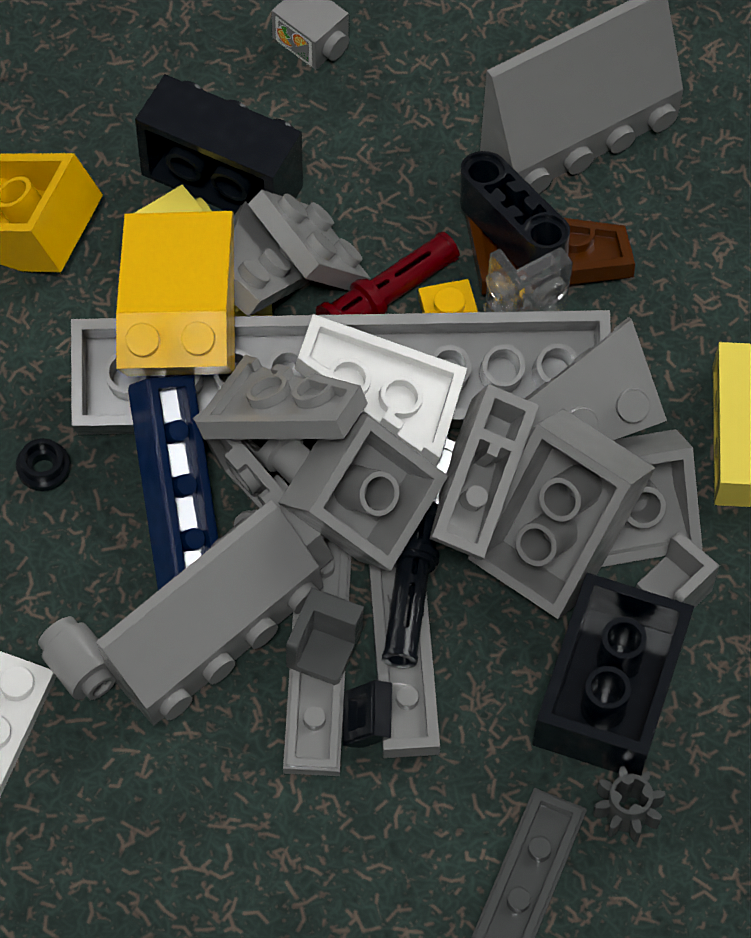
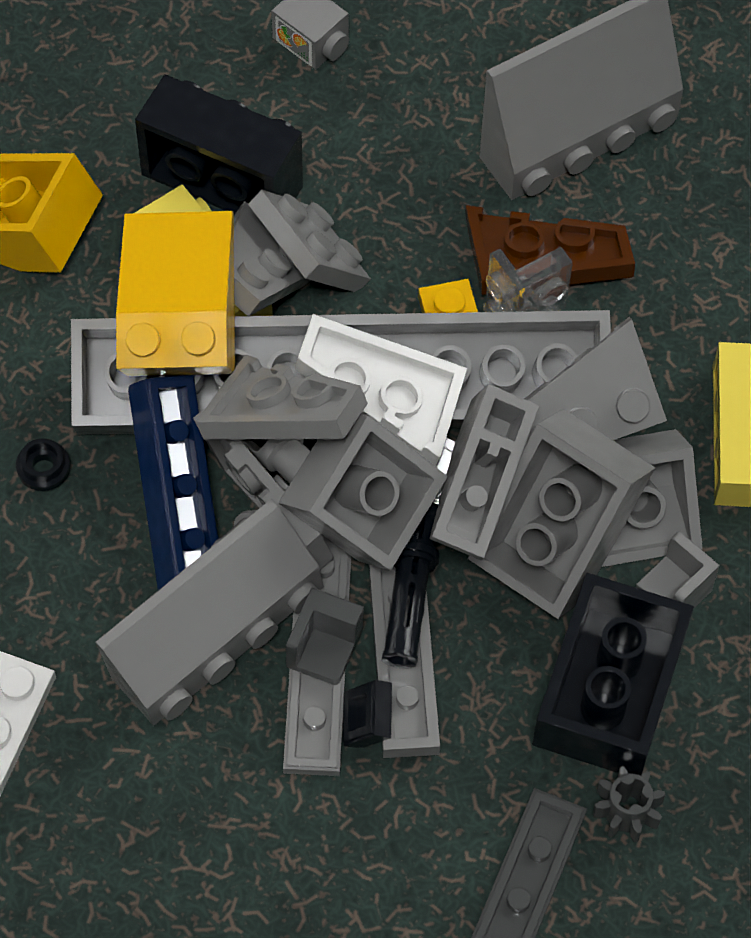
(75, 659): light grey brick -> none
(409, 272): dark red pin -> none
(510, 209): black beam -> none

